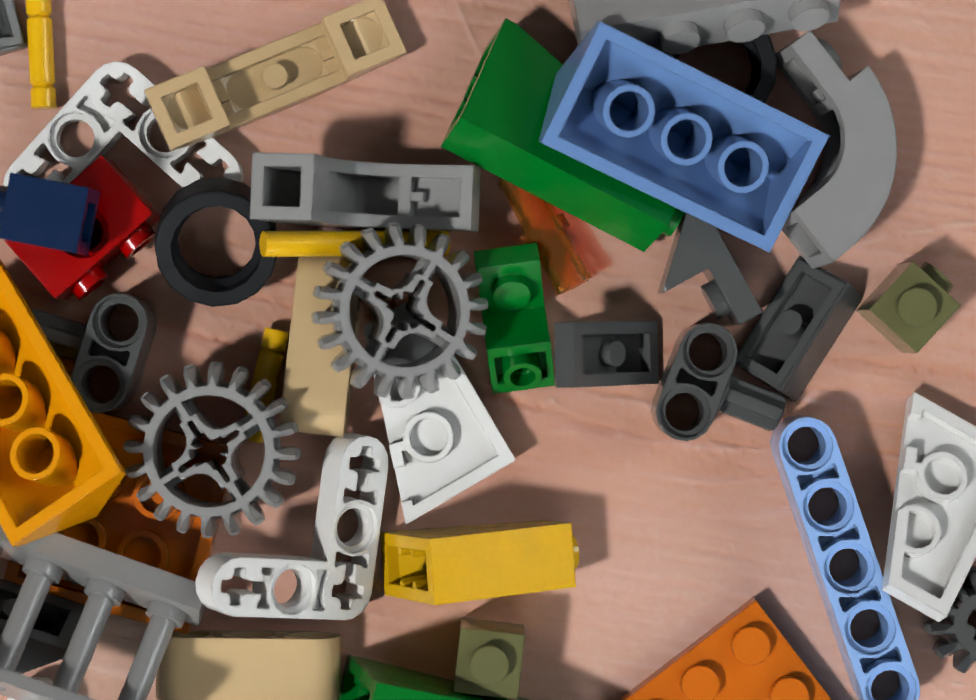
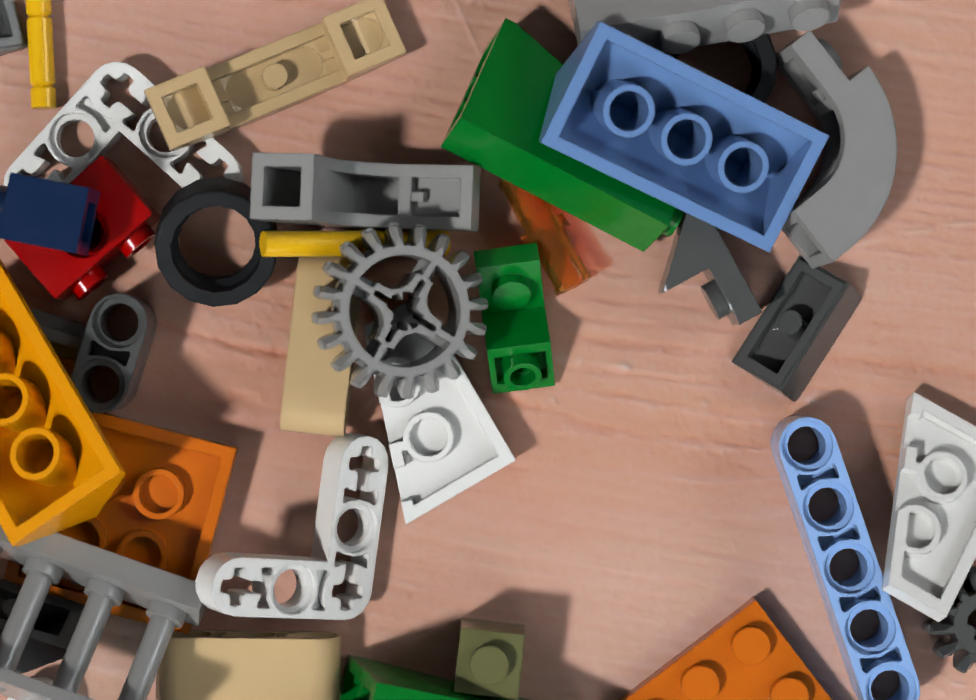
(228, 475): light grey gear -> none
(268, 367): yellow wheel -> none
(478, 561): yellow slope -> none
(606, 353): dark grey slope -> none
(712, 388): dark grey beam -> none
(910, 305): olive brick -> none

